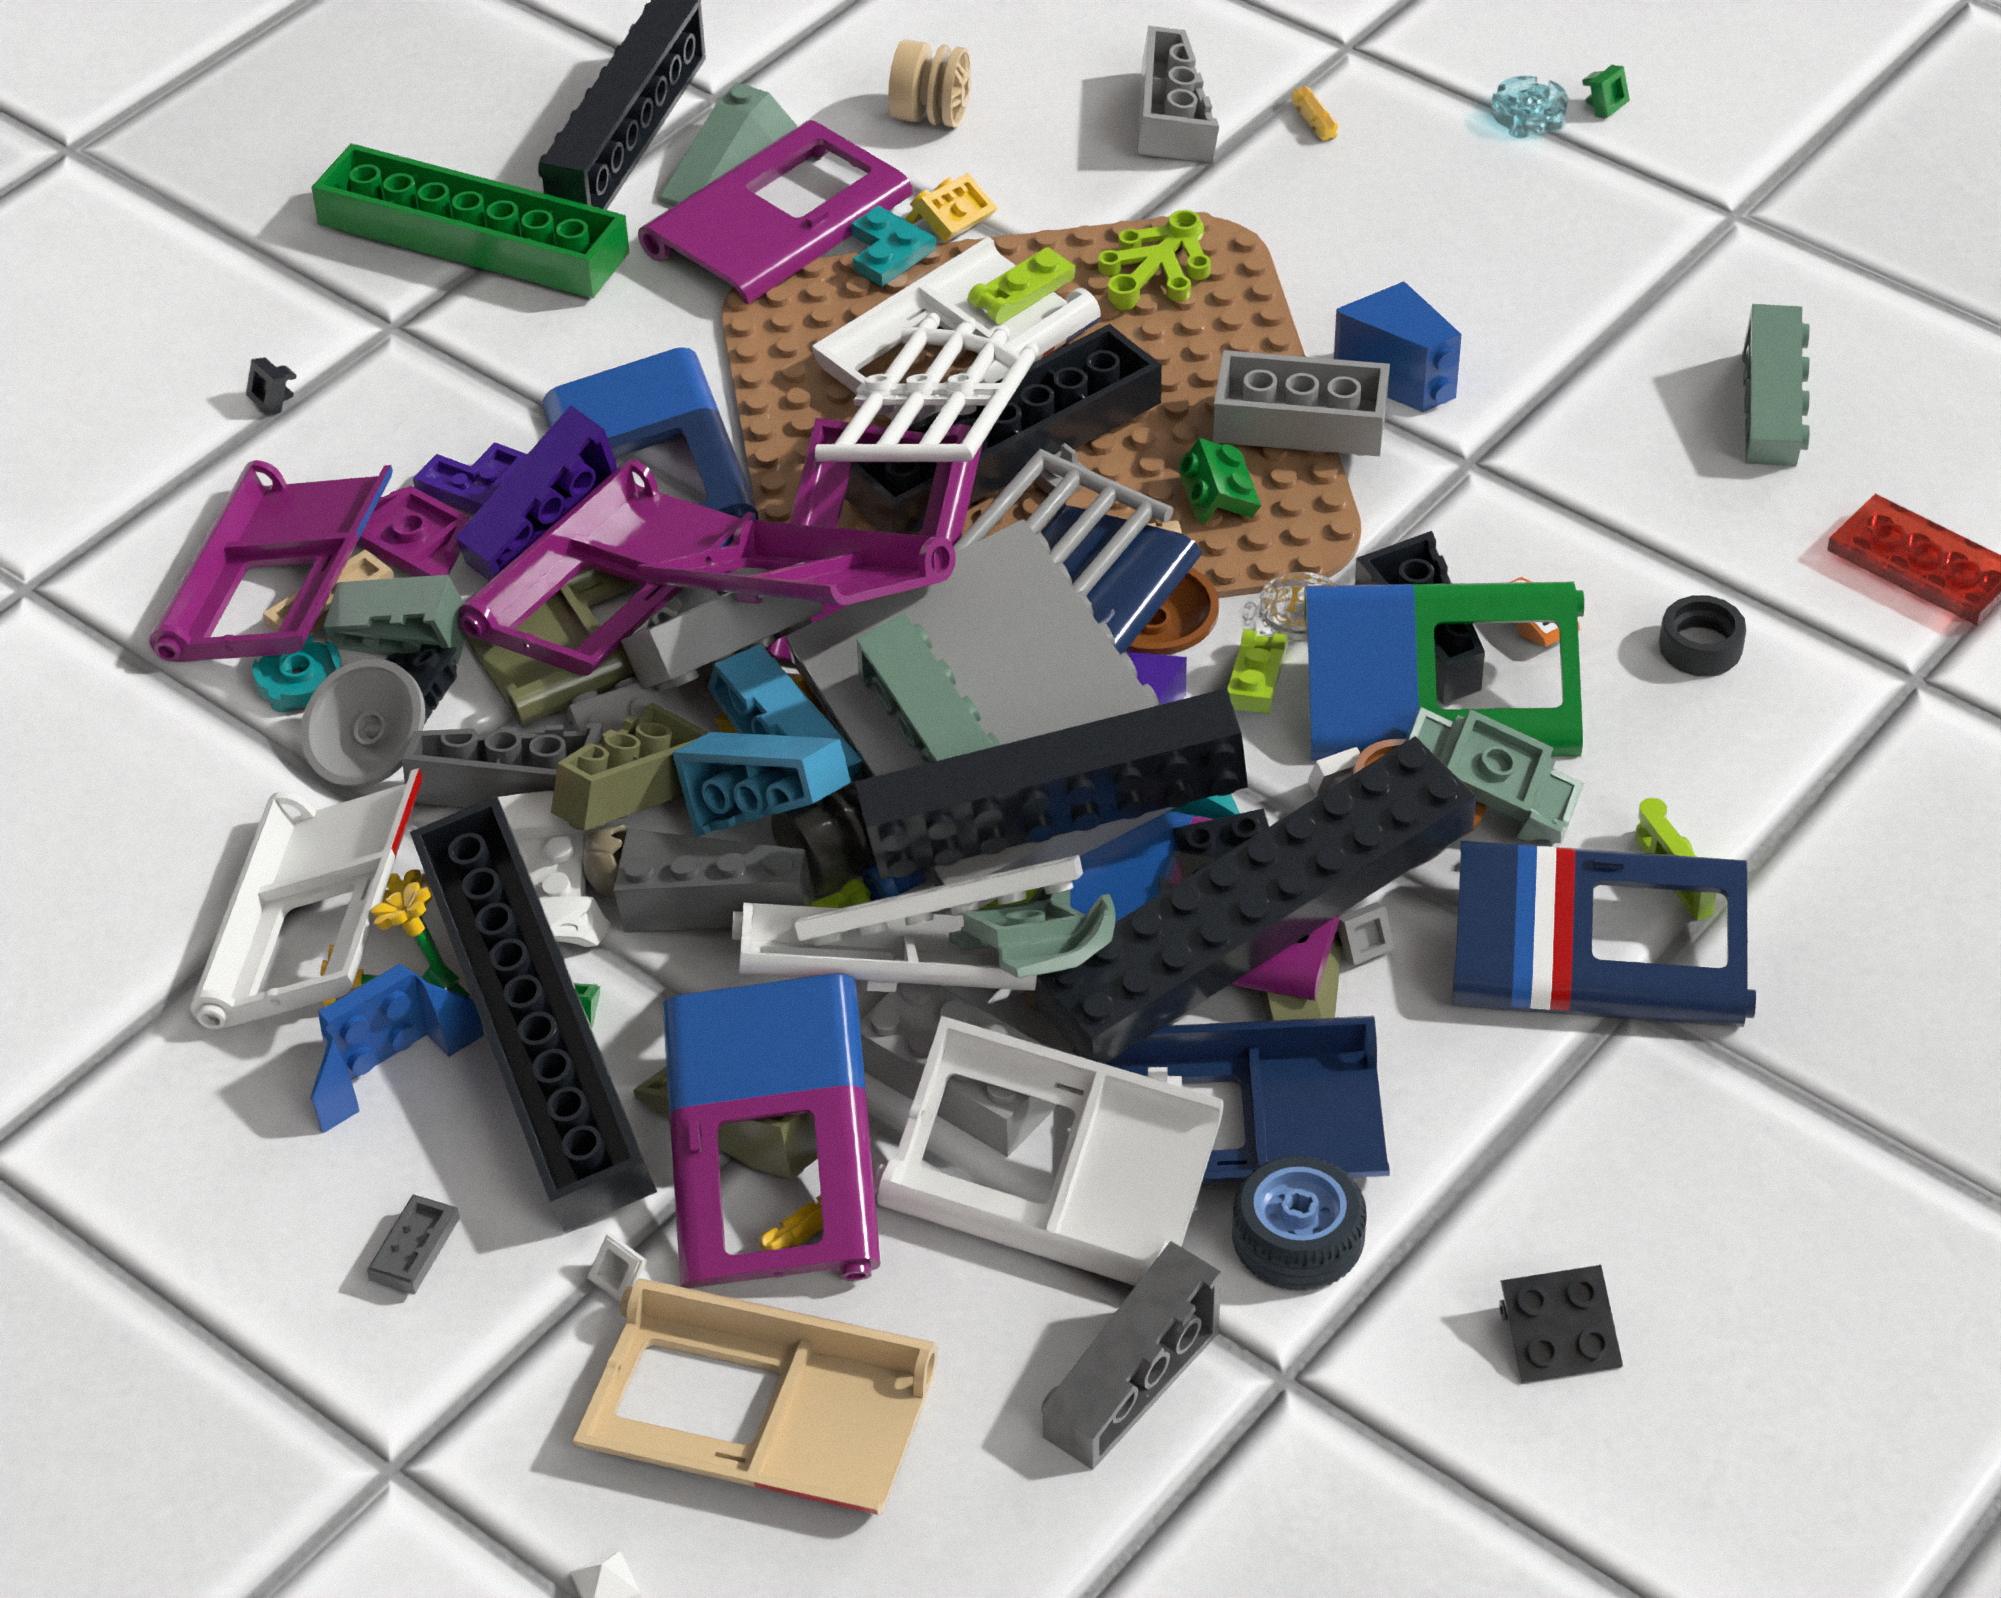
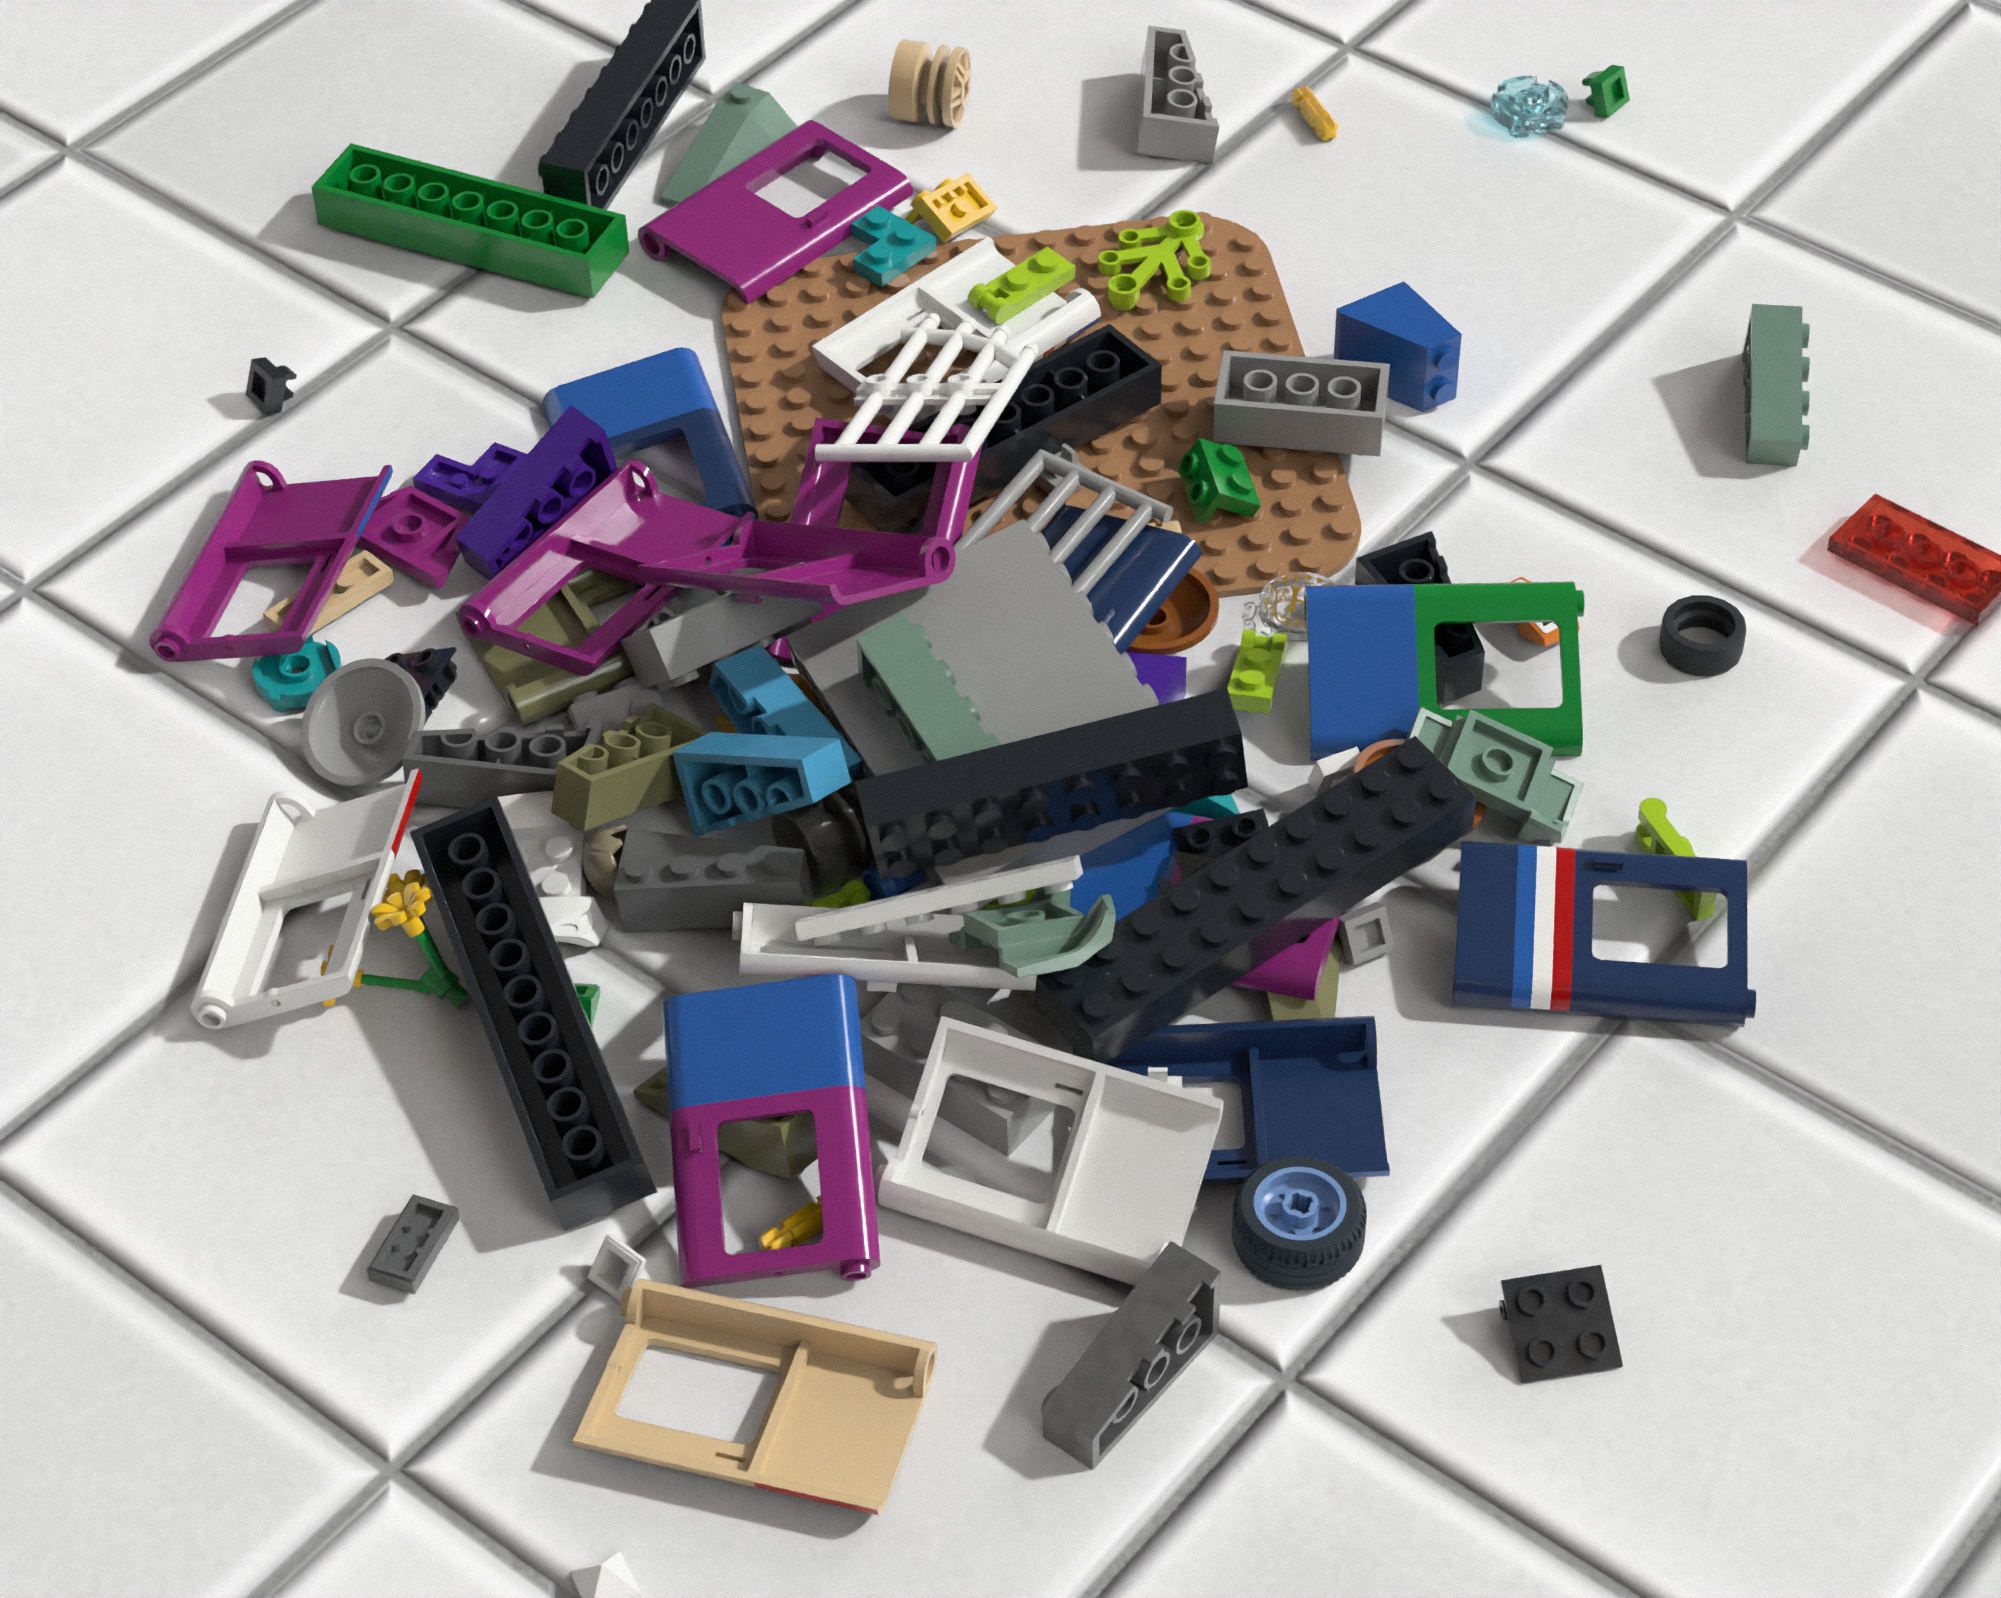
(377, 1024): blue piece -> none
(396, 616): sand green wedge -> none

